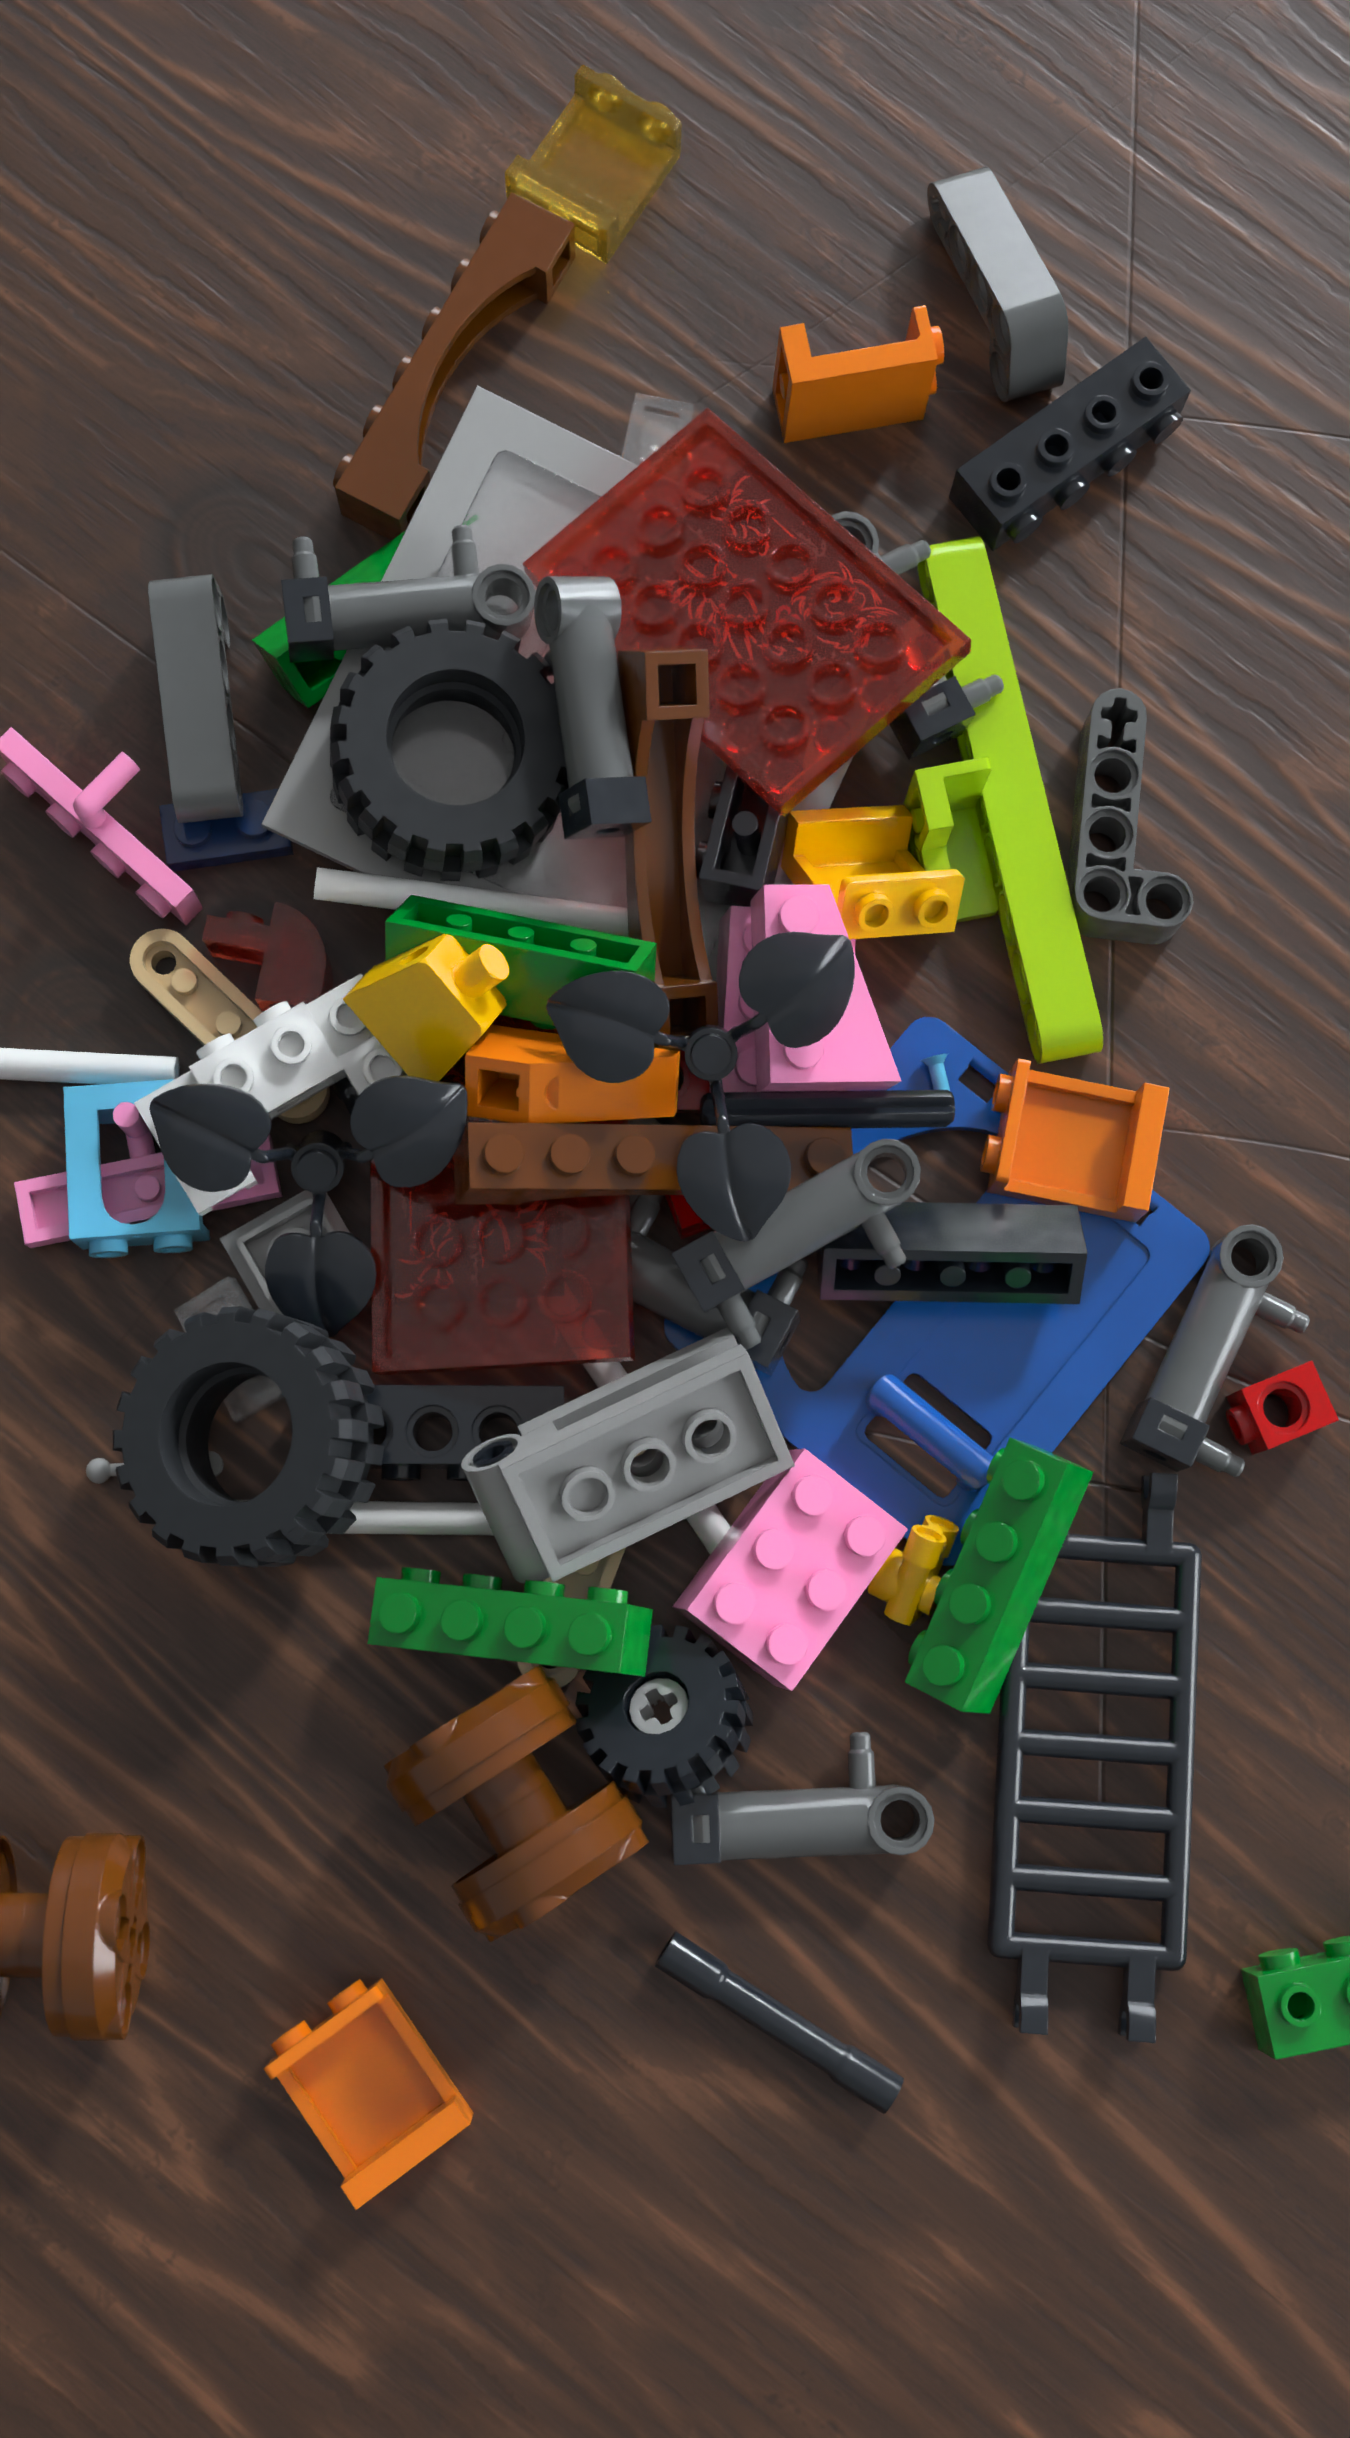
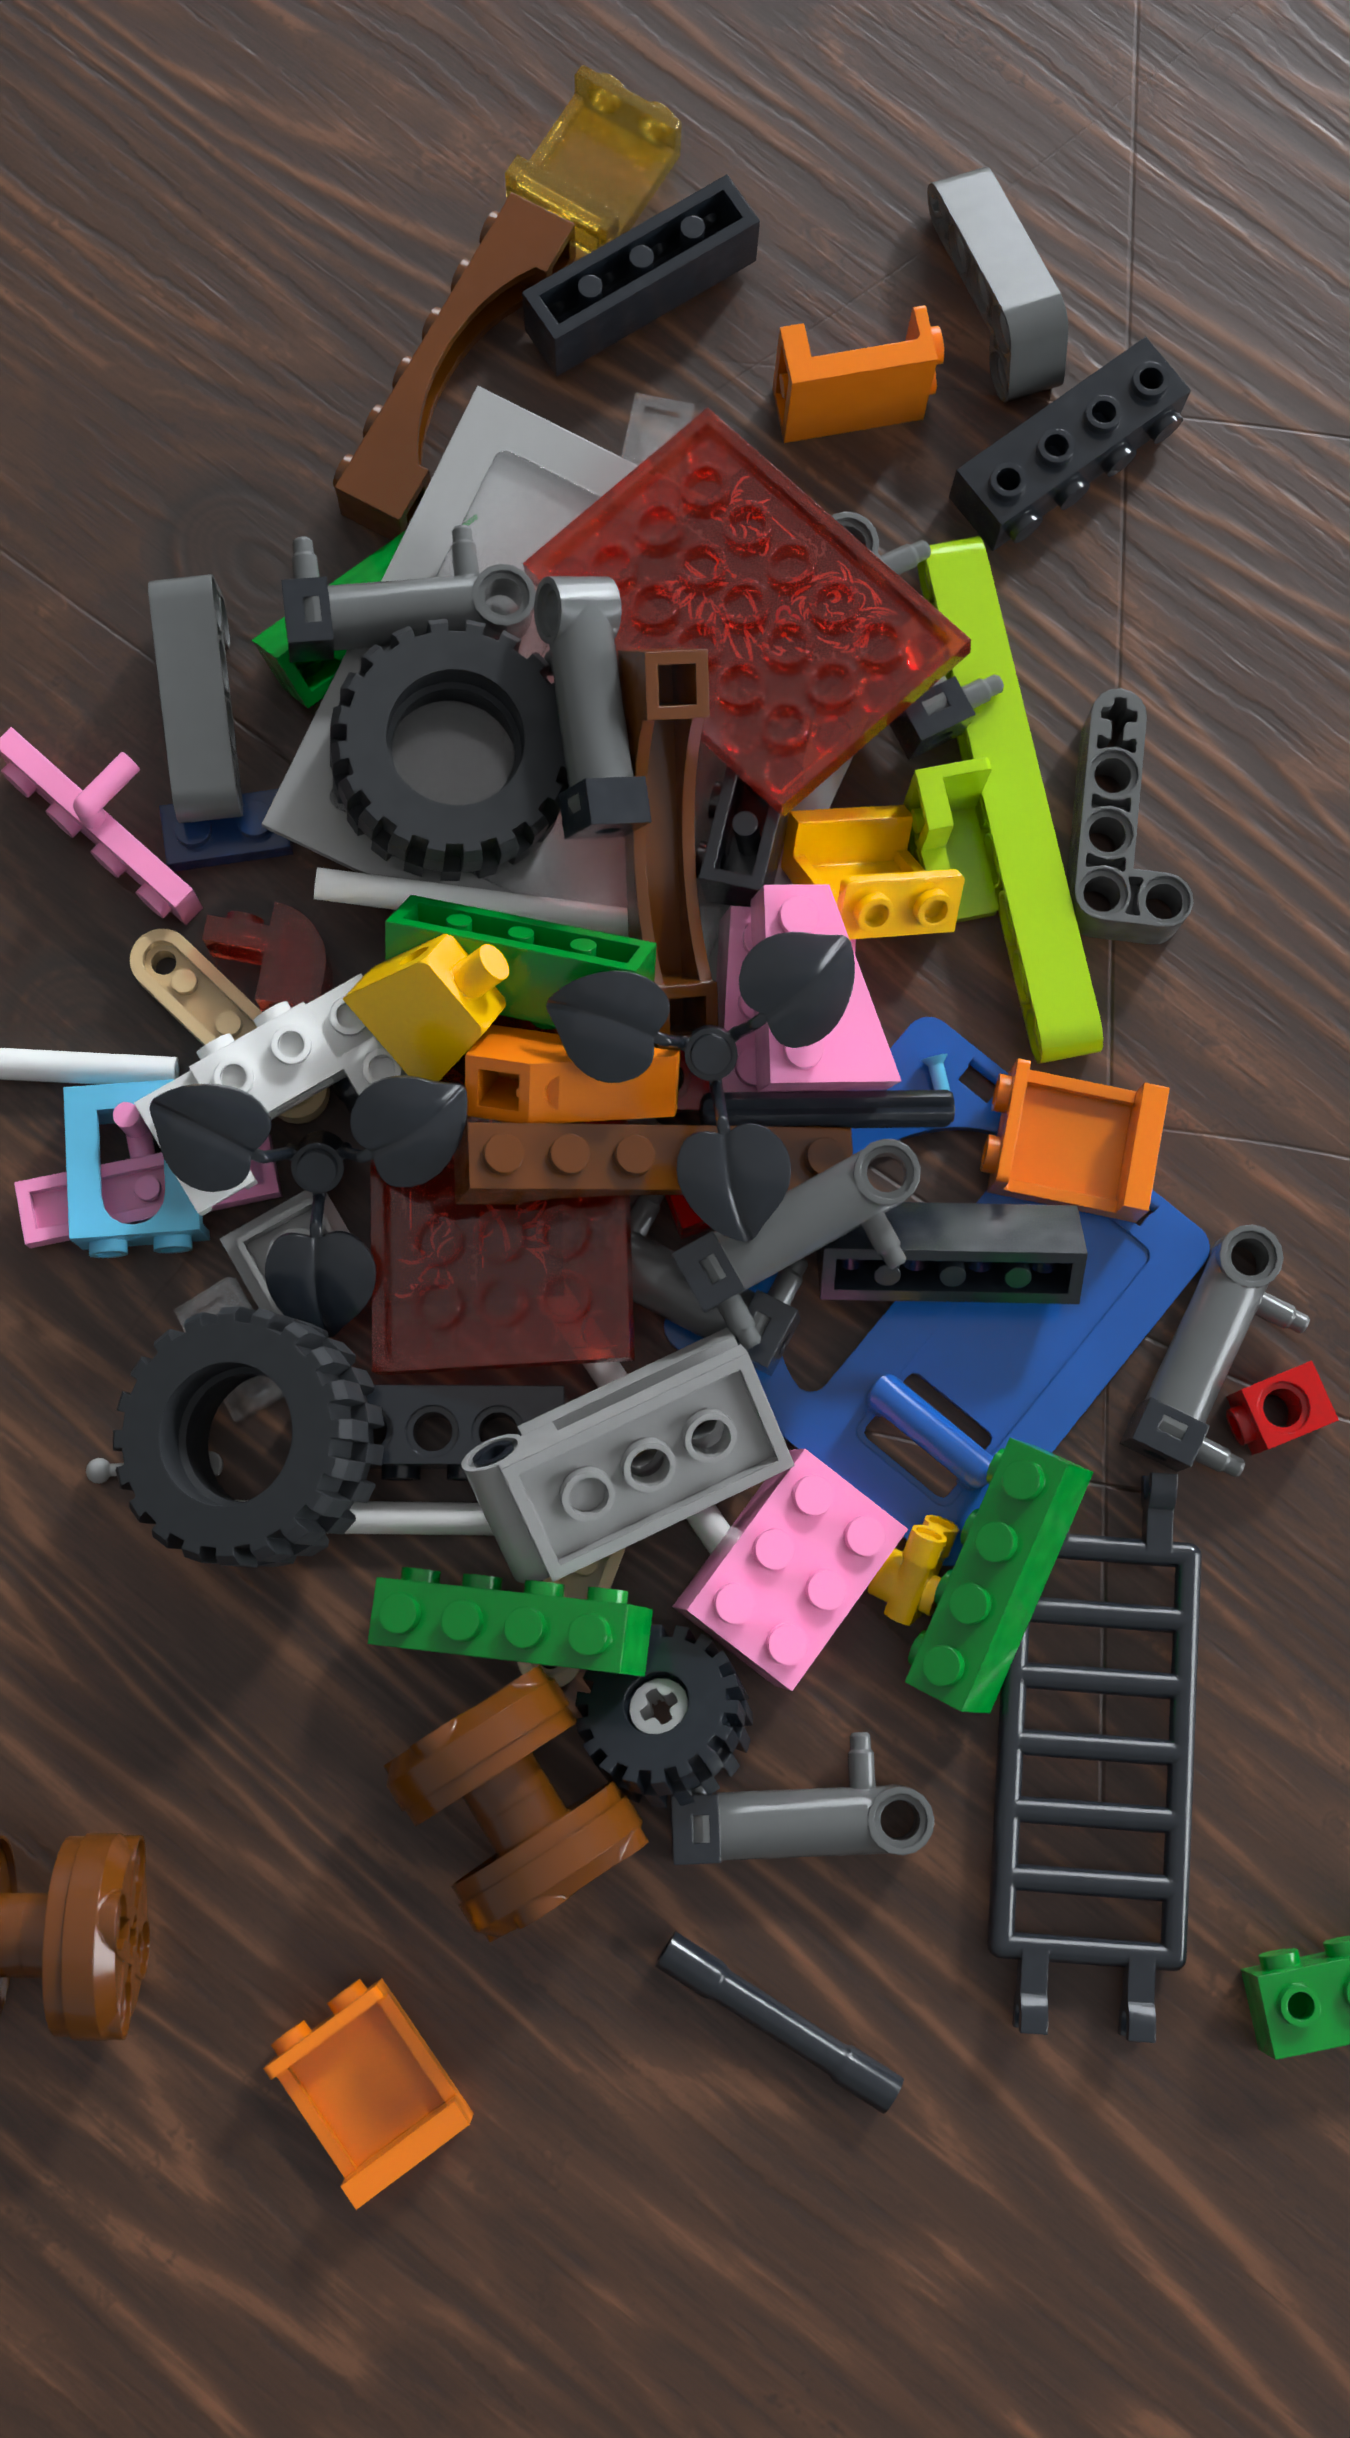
(641, 275): none -> black brick

